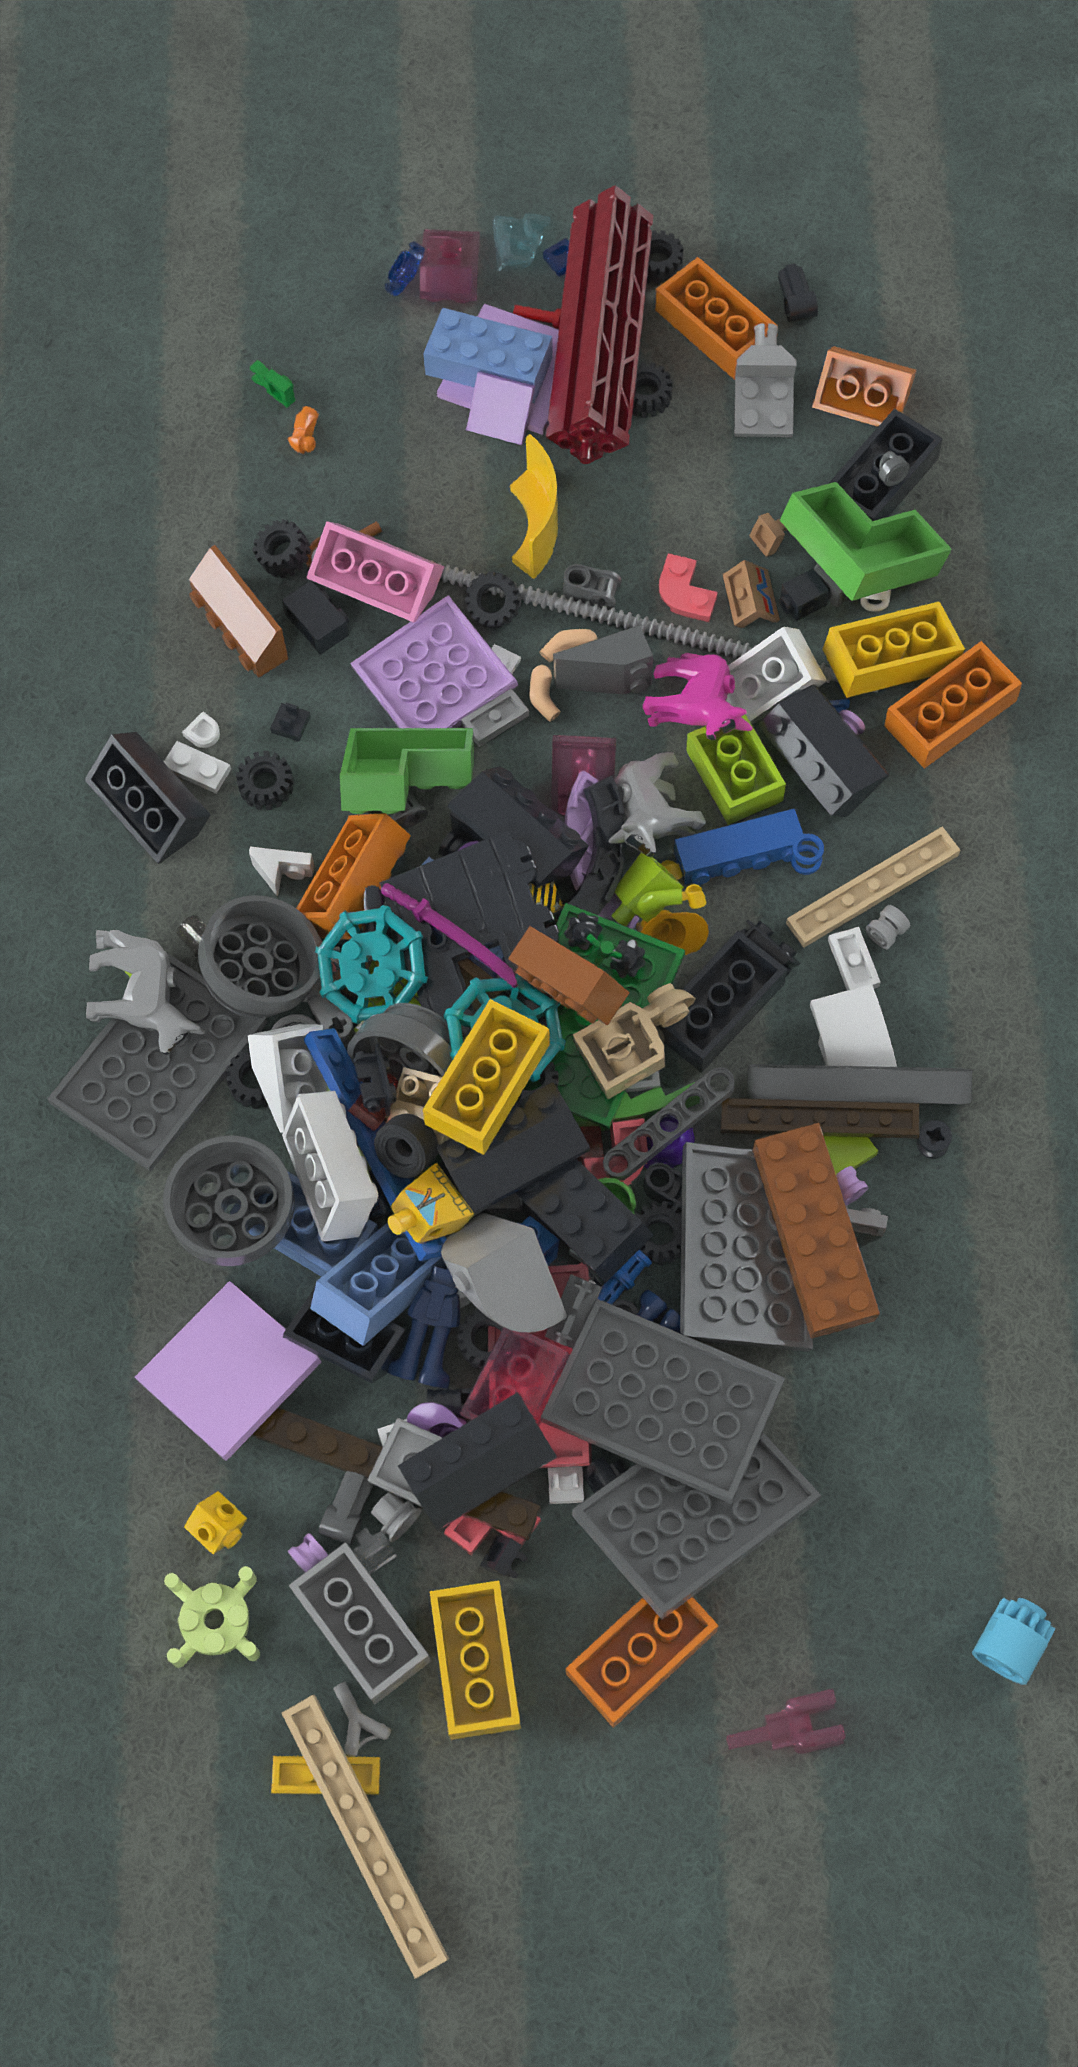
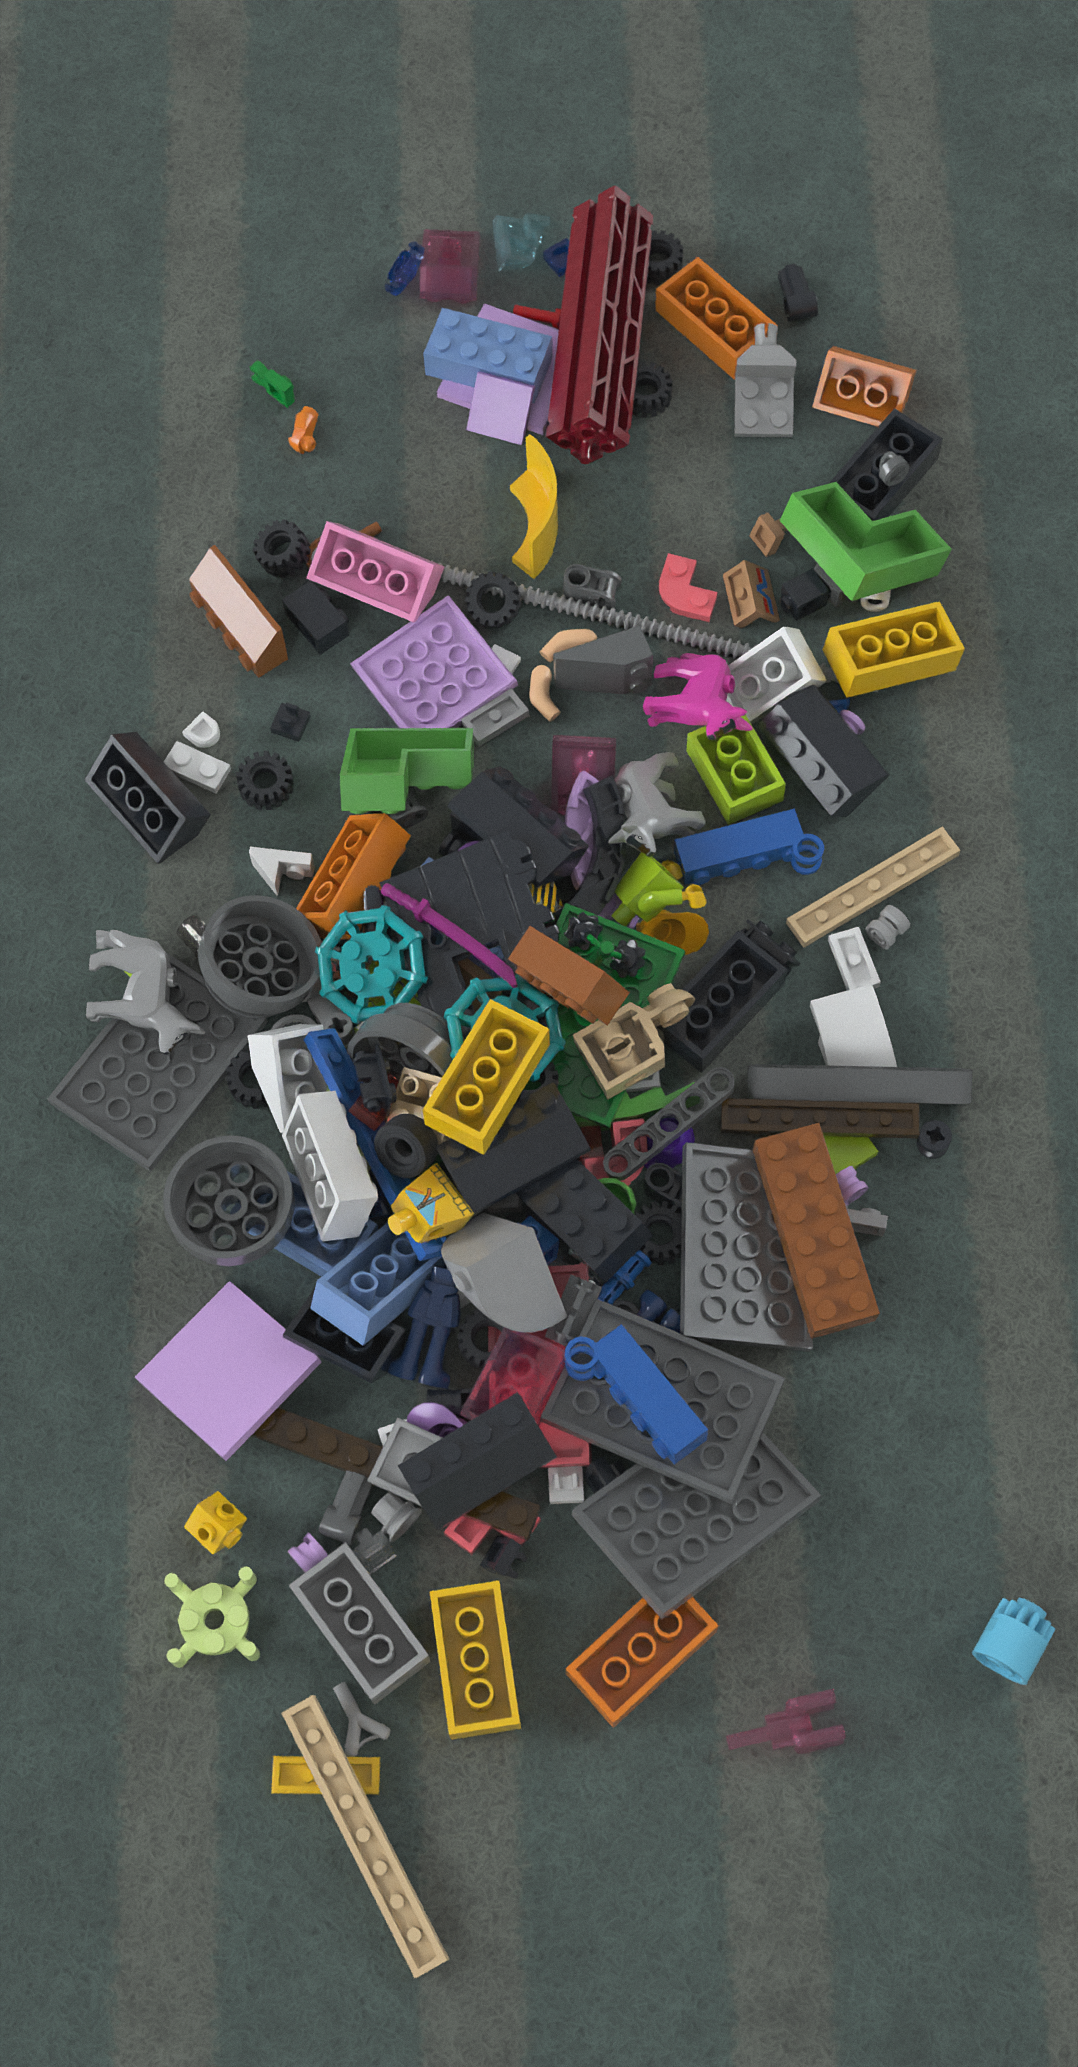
(643, 1390): none -> blue hinge
(952, 704): orange brick -> none

